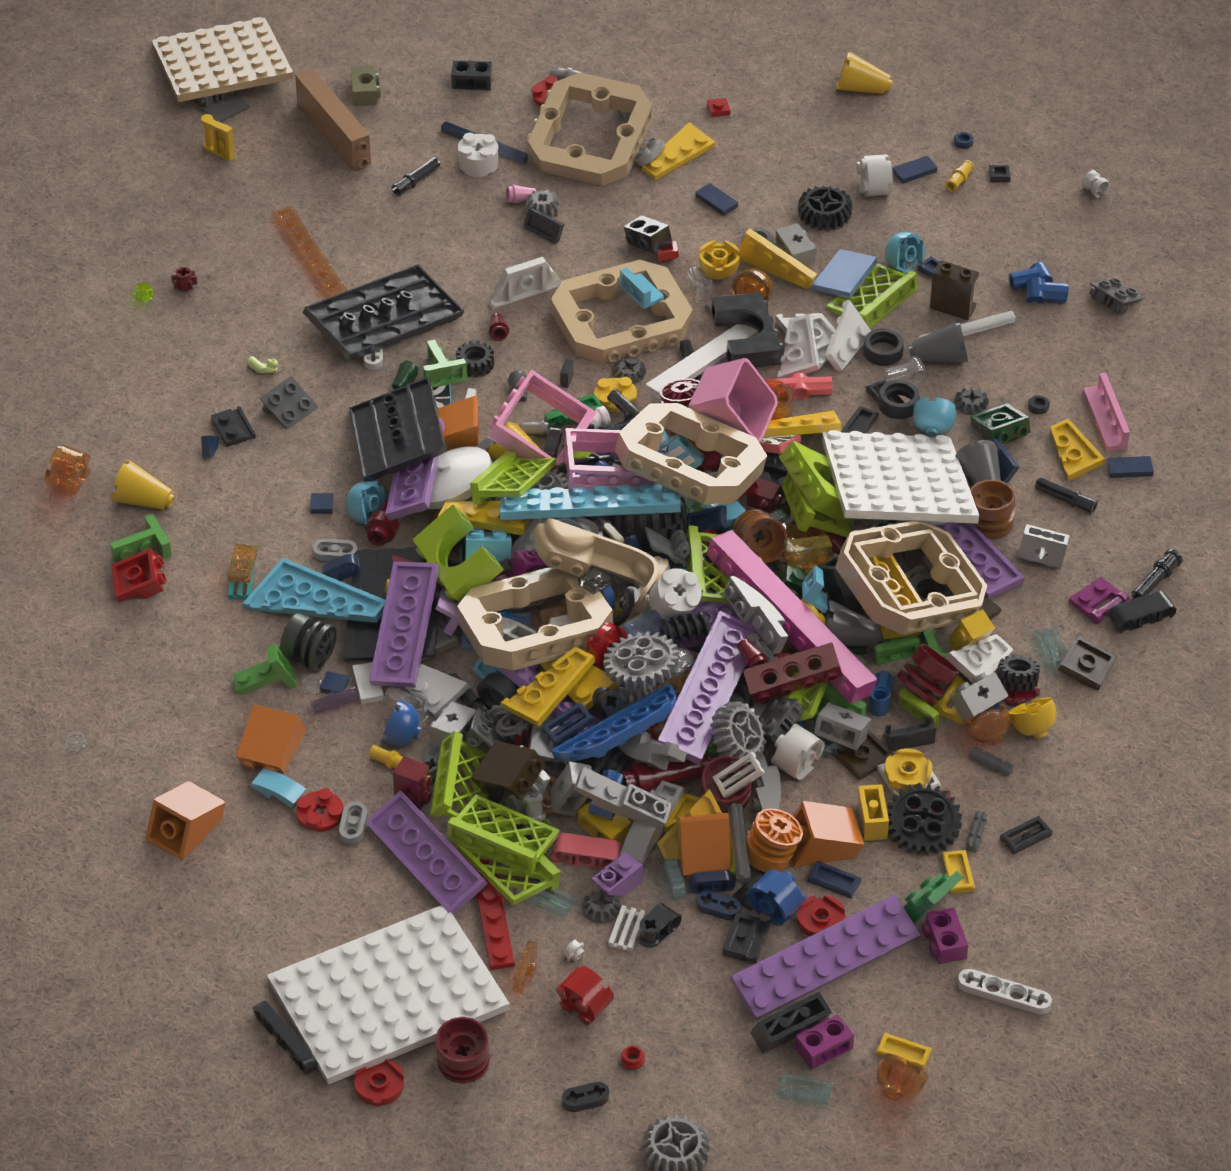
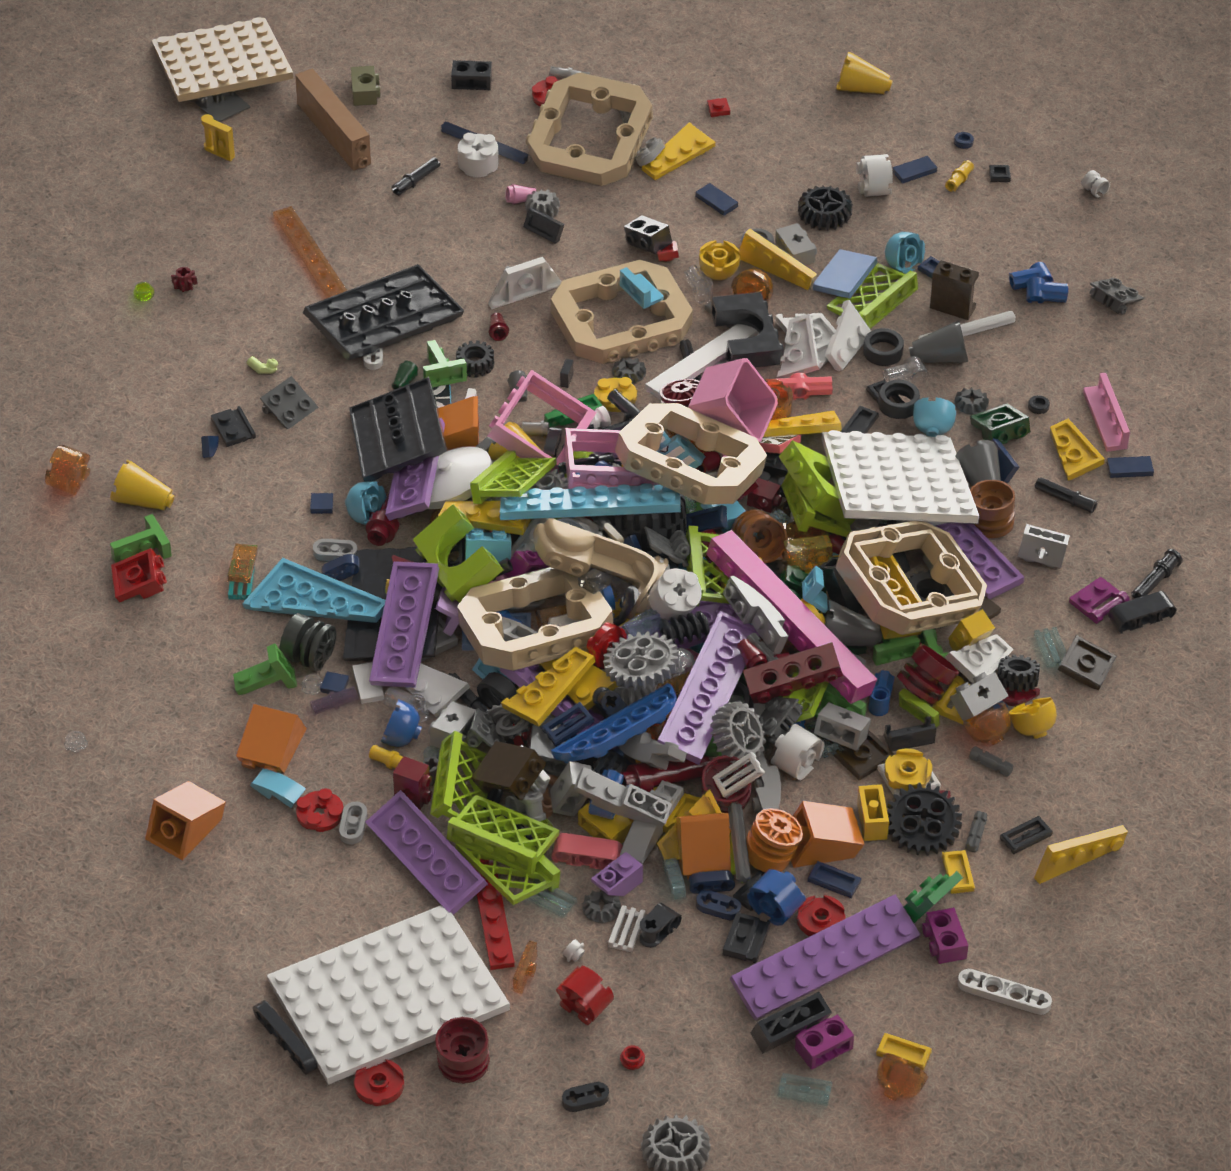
(1078, 851): none -> yellow wing

